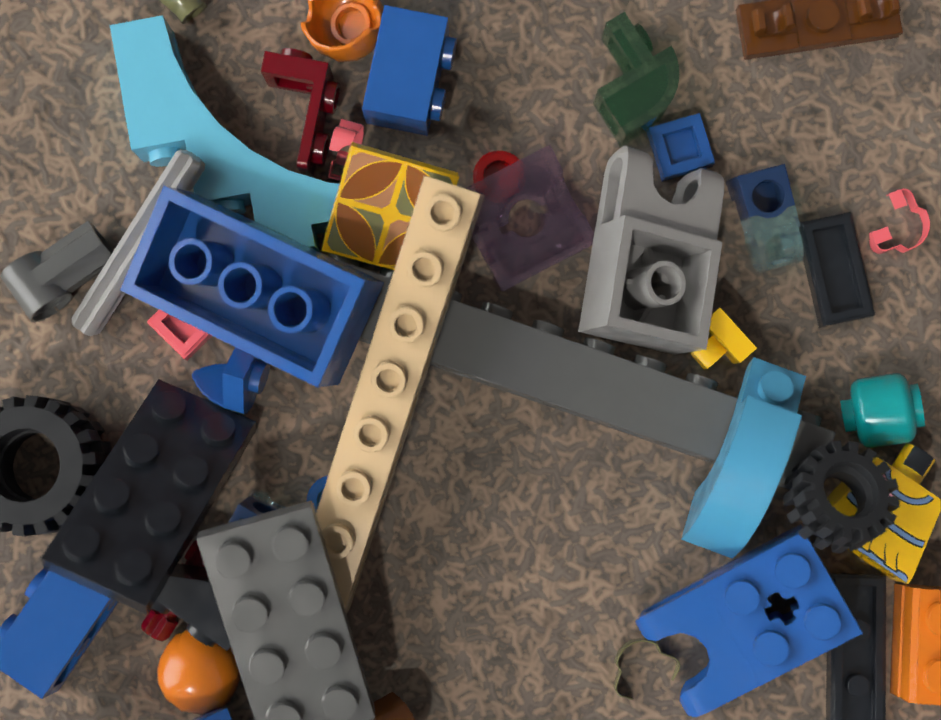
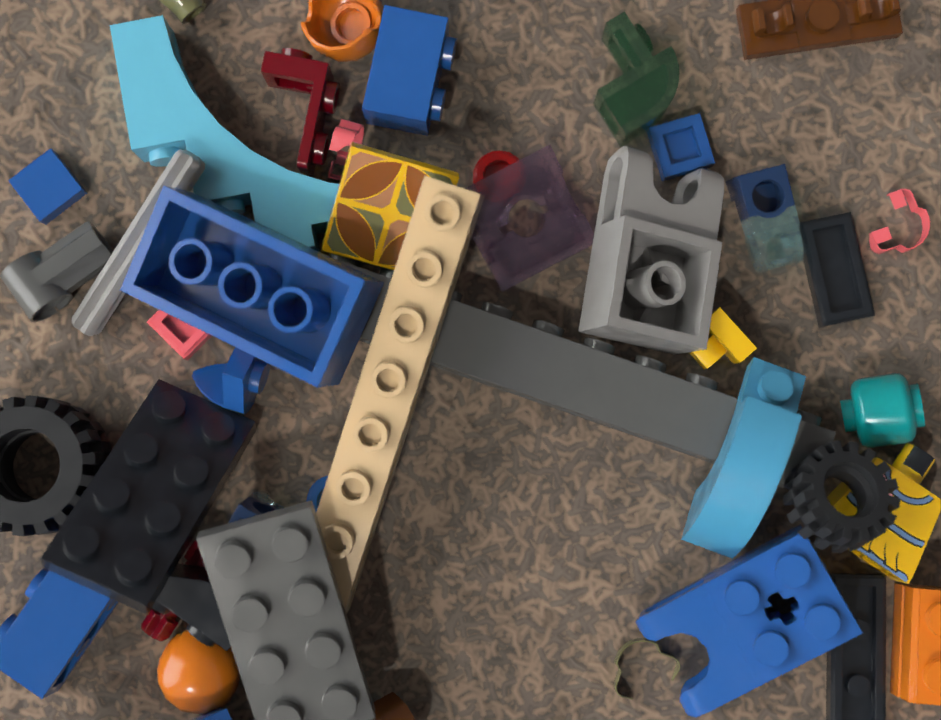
(47, 186): none -> blue tile

